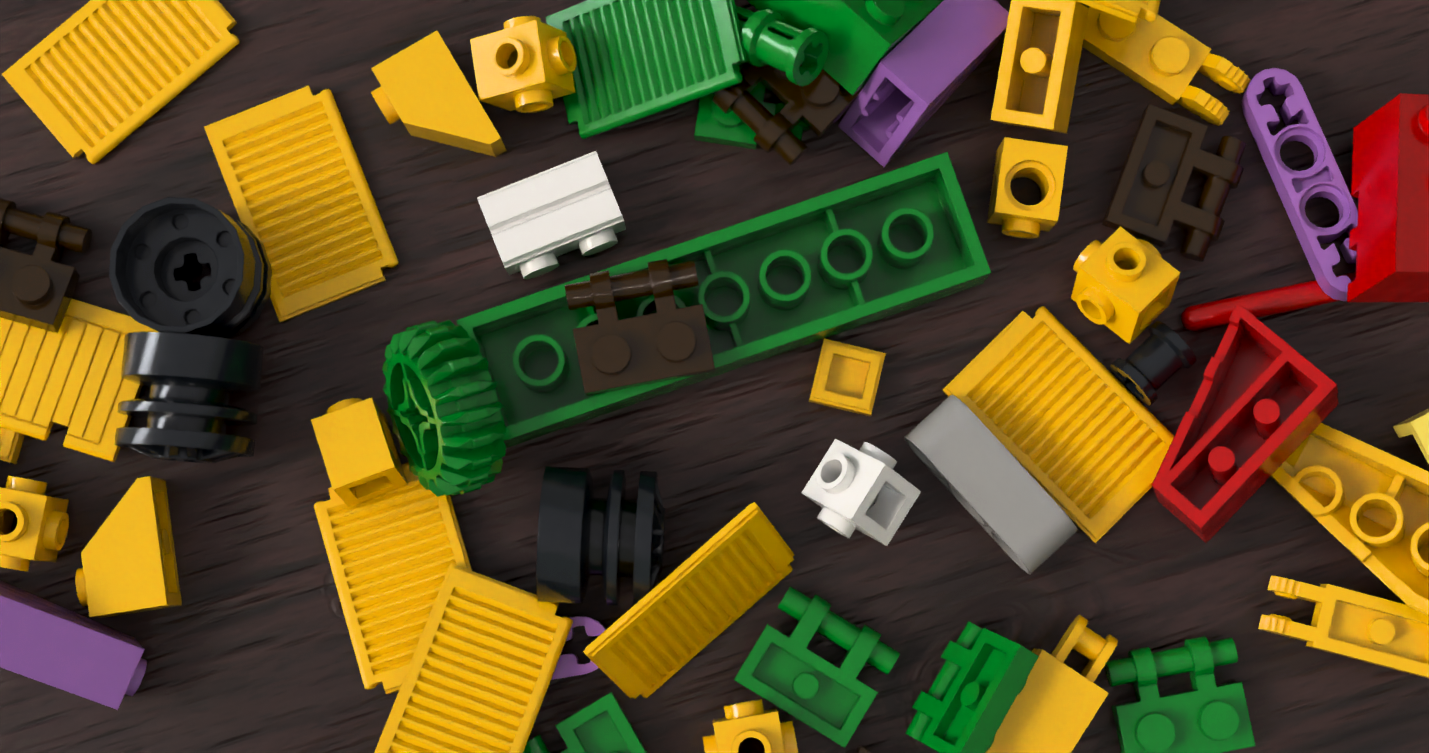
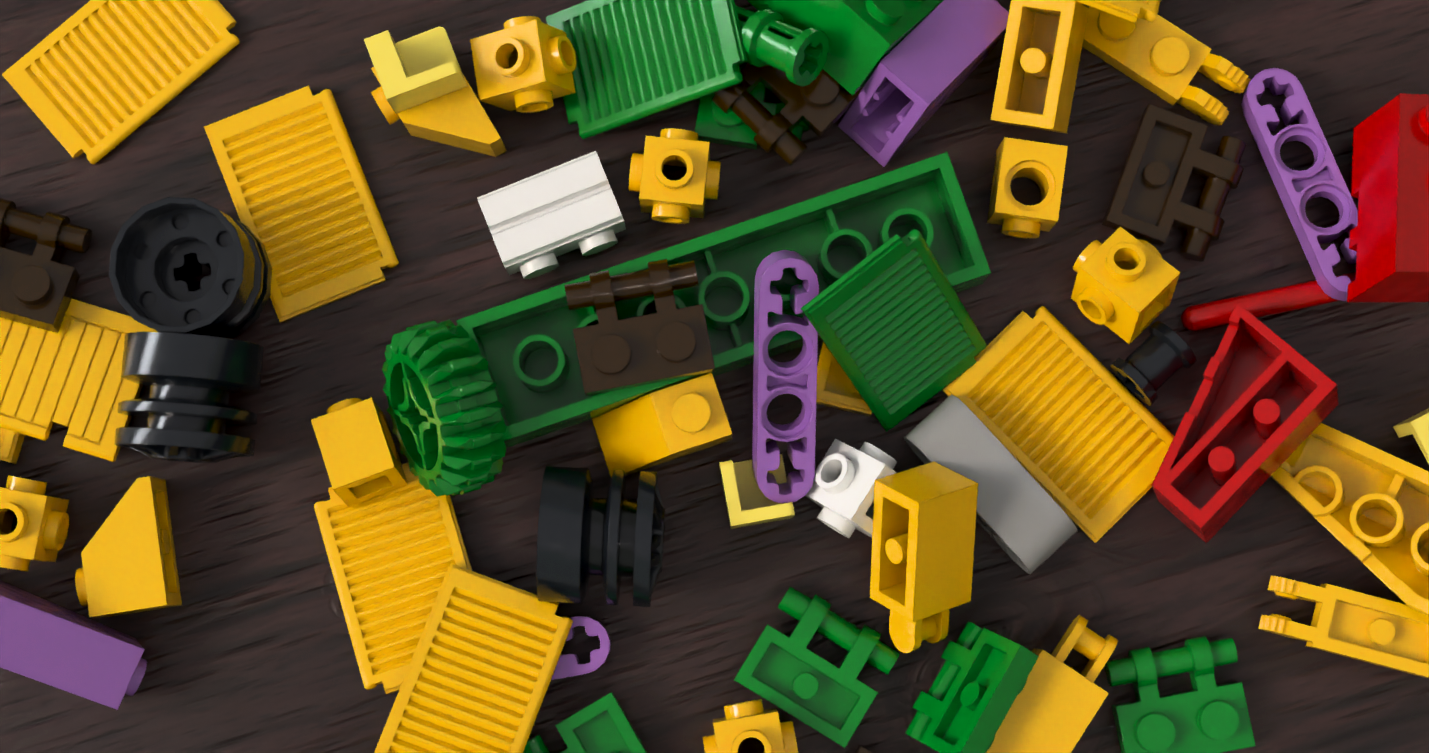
(415, 67): none -> light yellow panel
(663, 426): none -> yellow slope
(674, 199): none -> yellow brick
(693, 604): yellow window -> none
(745, 500): none -> light yellow panel
(779, 378): none -> medium lavender beam
(896, 327): none -> green window
(922, 550): none -> yellow brick

